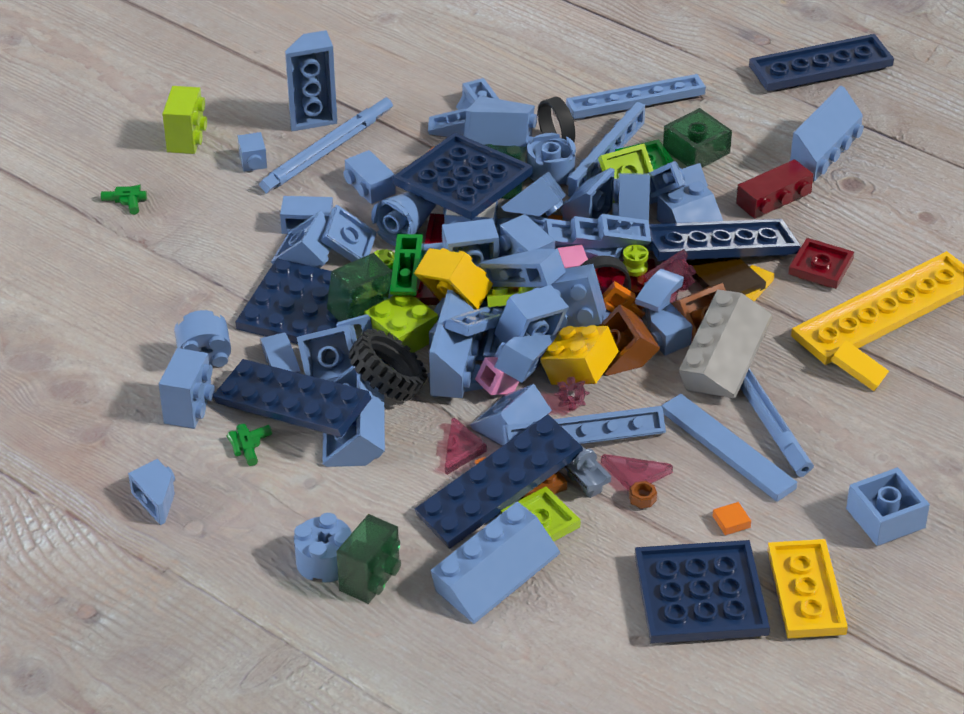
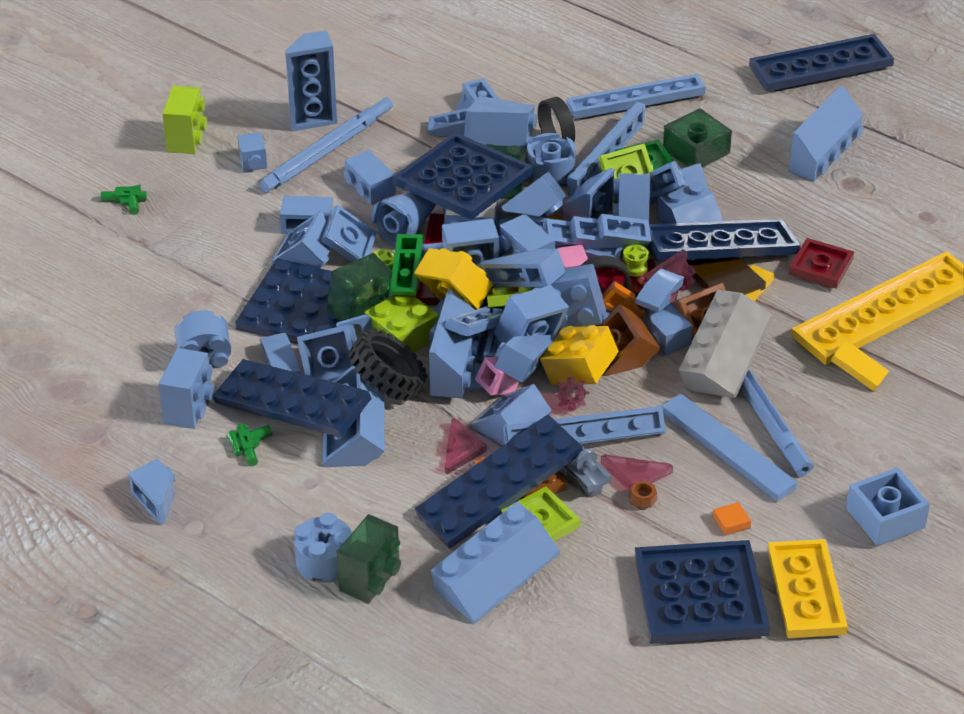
(774, 188): dark red brick -> none

